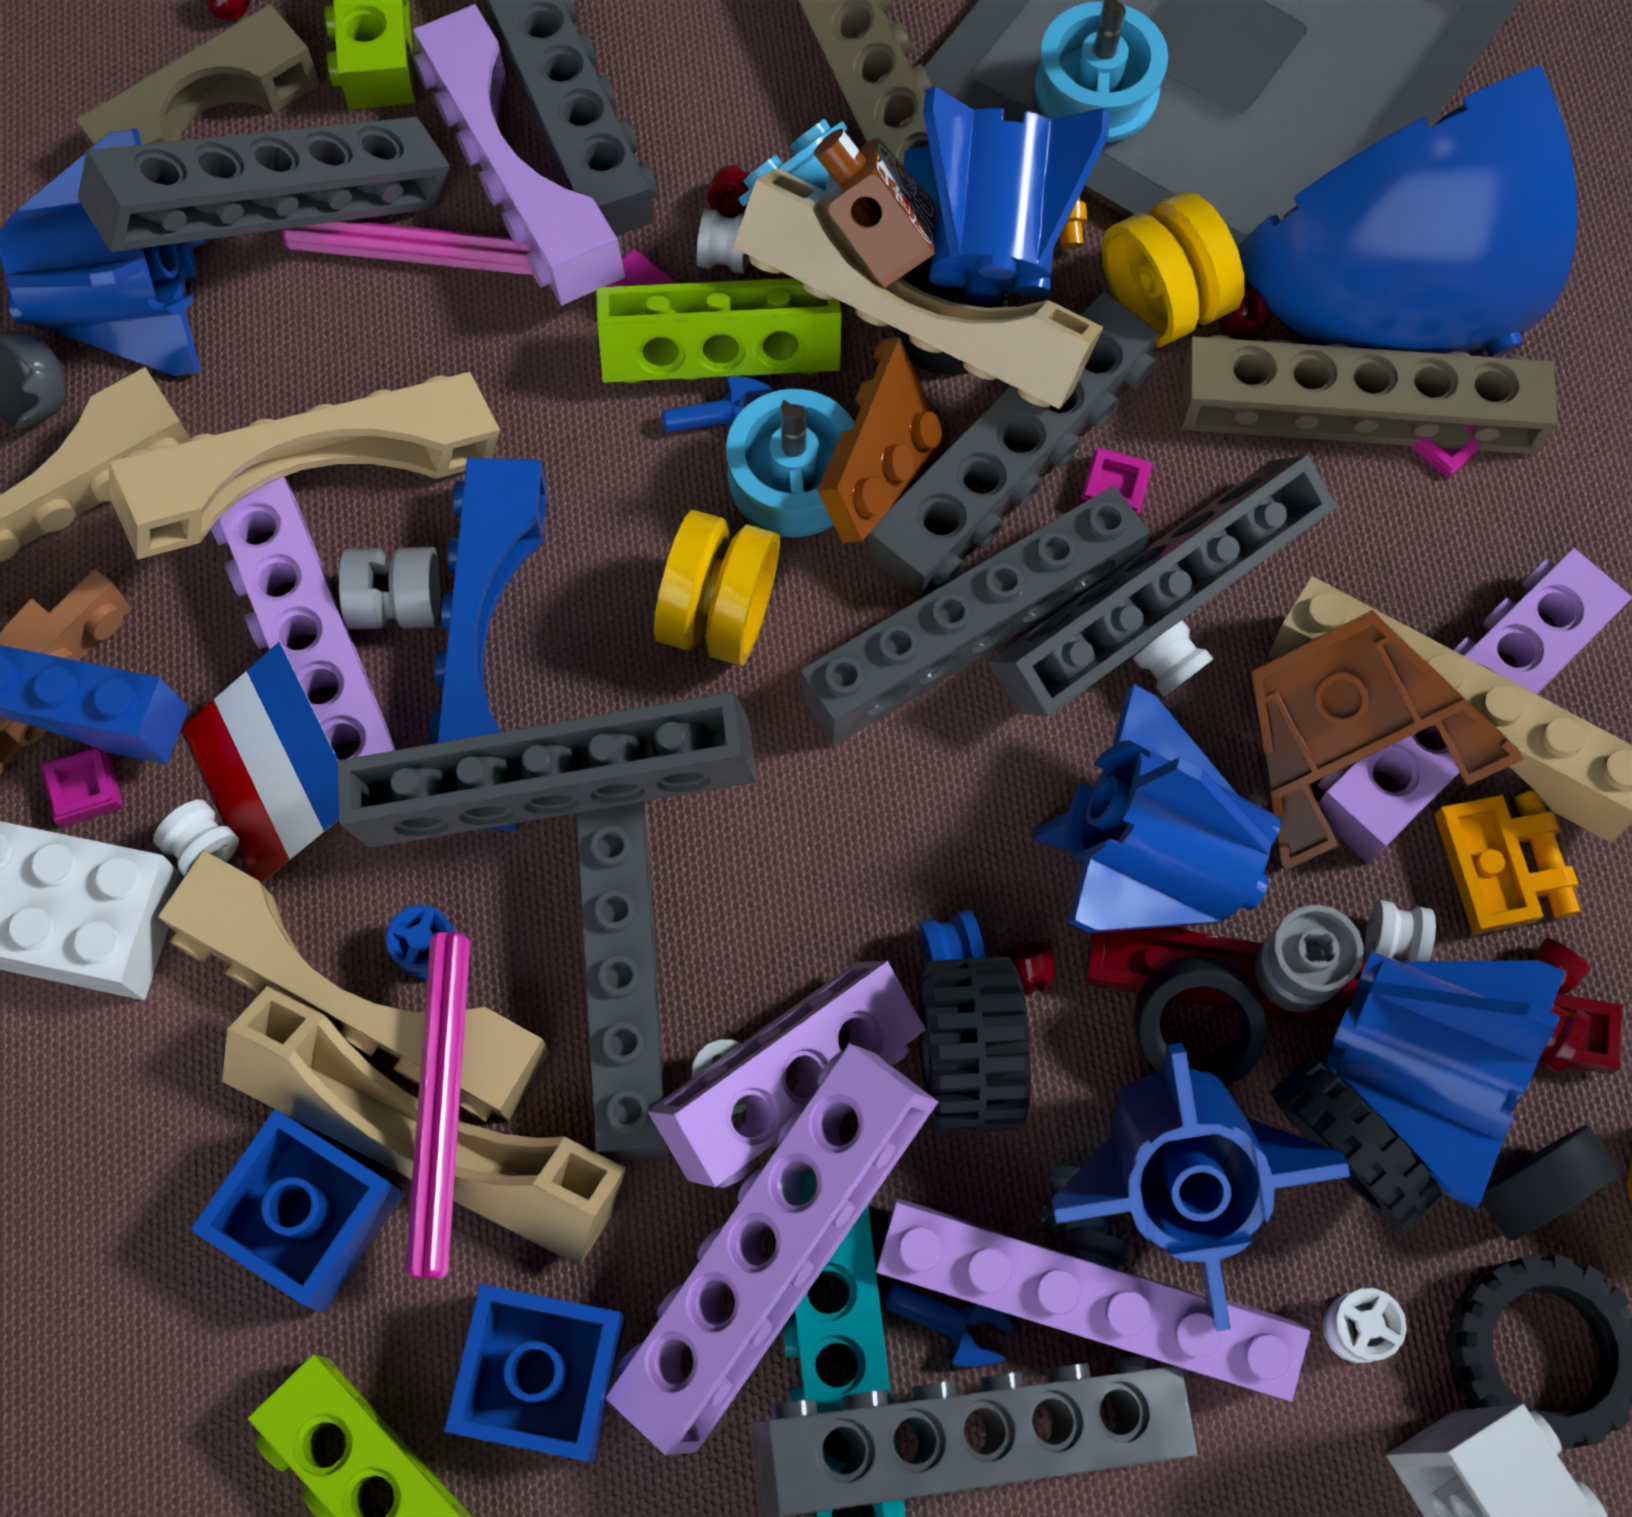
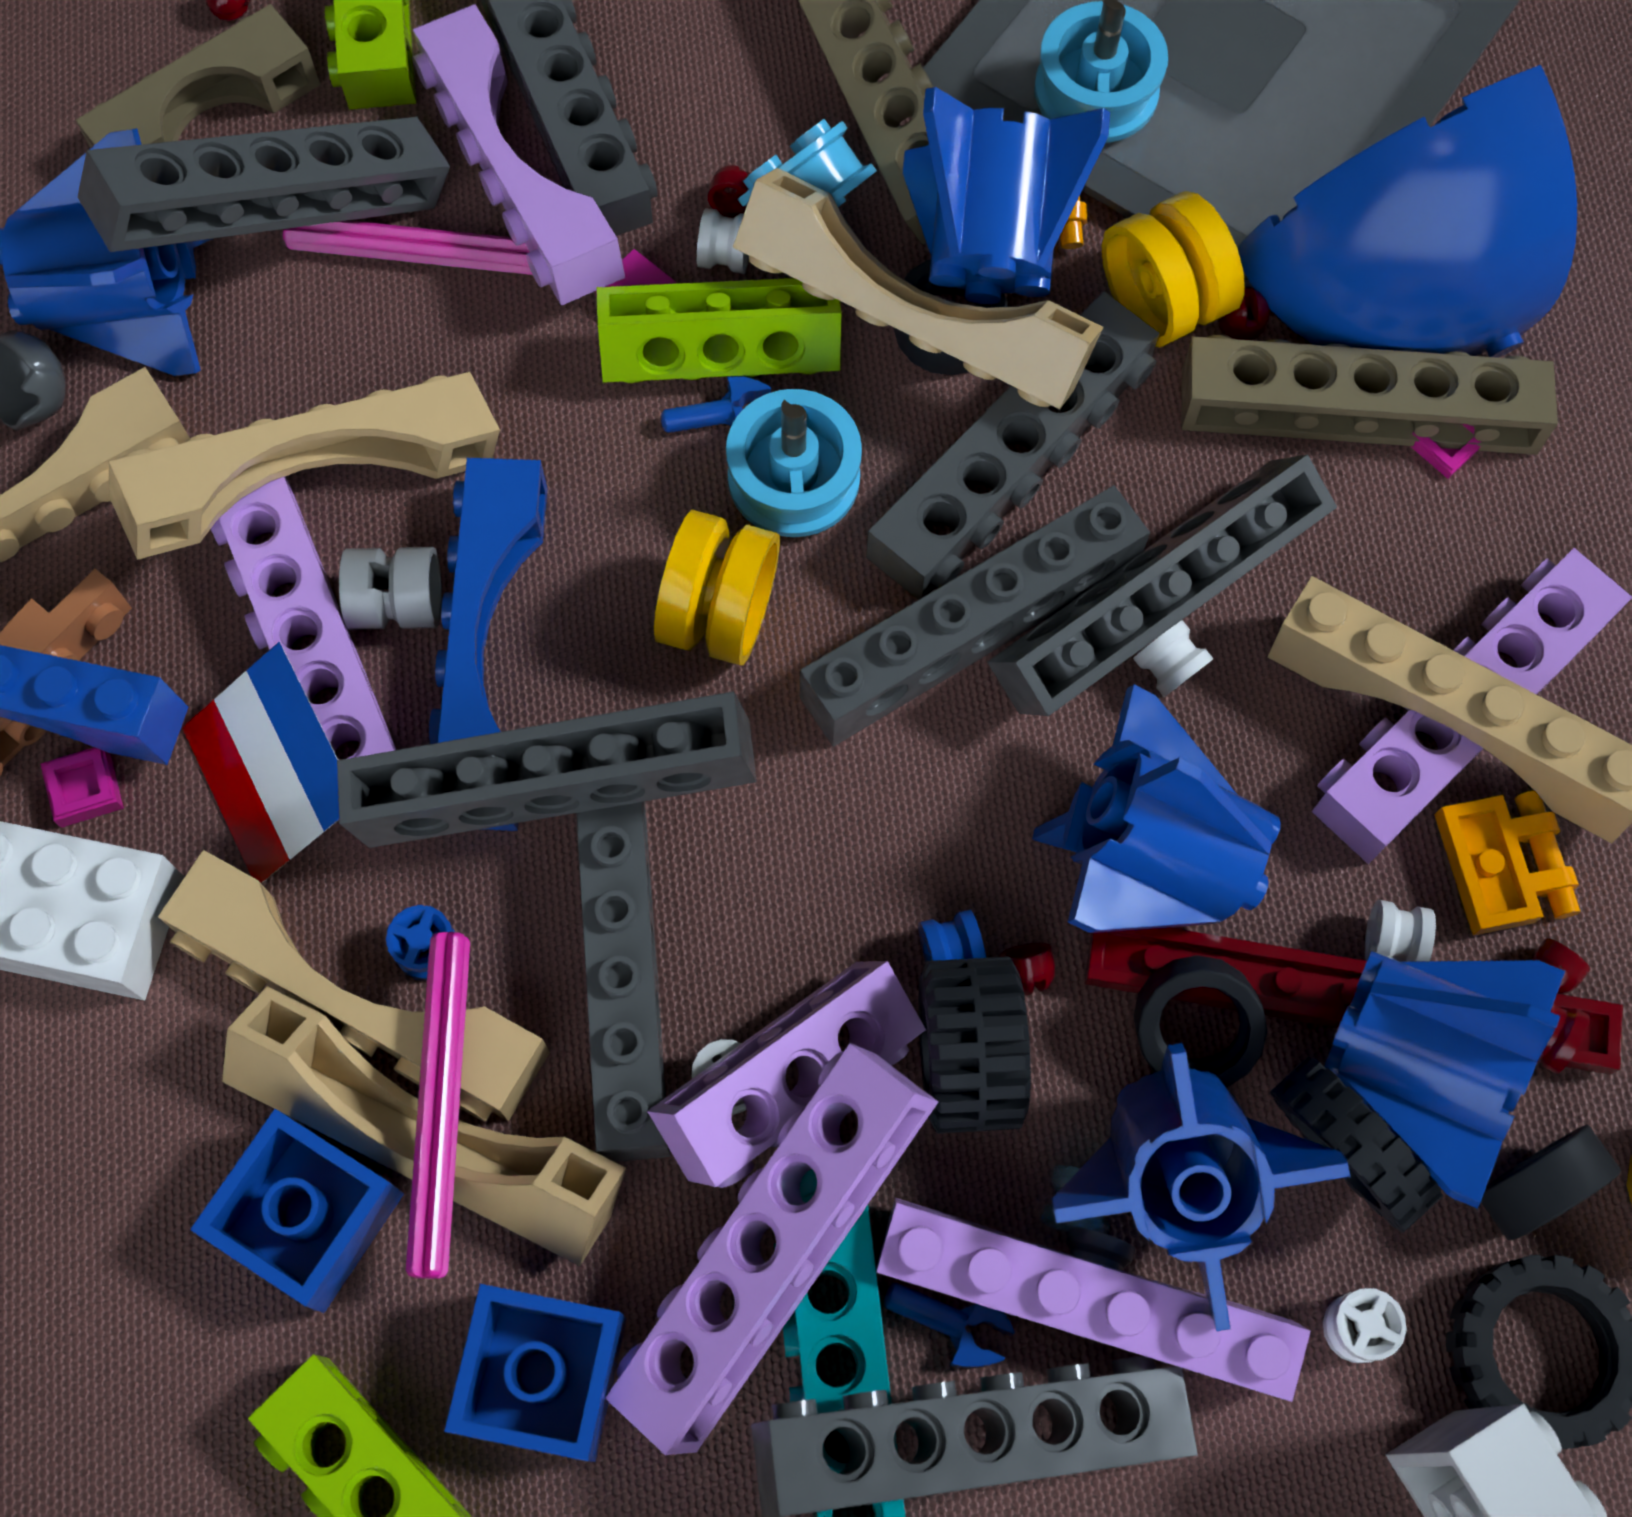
(191, 831): white wheel -> none
(877, 205): dark orange torso -> none
(884, 449): dark orange wing -> none
(1124, 471): dark pink tile -> none
(1295, 968): light grey wheel -> none
(1346, 701): dark orange wing -> none

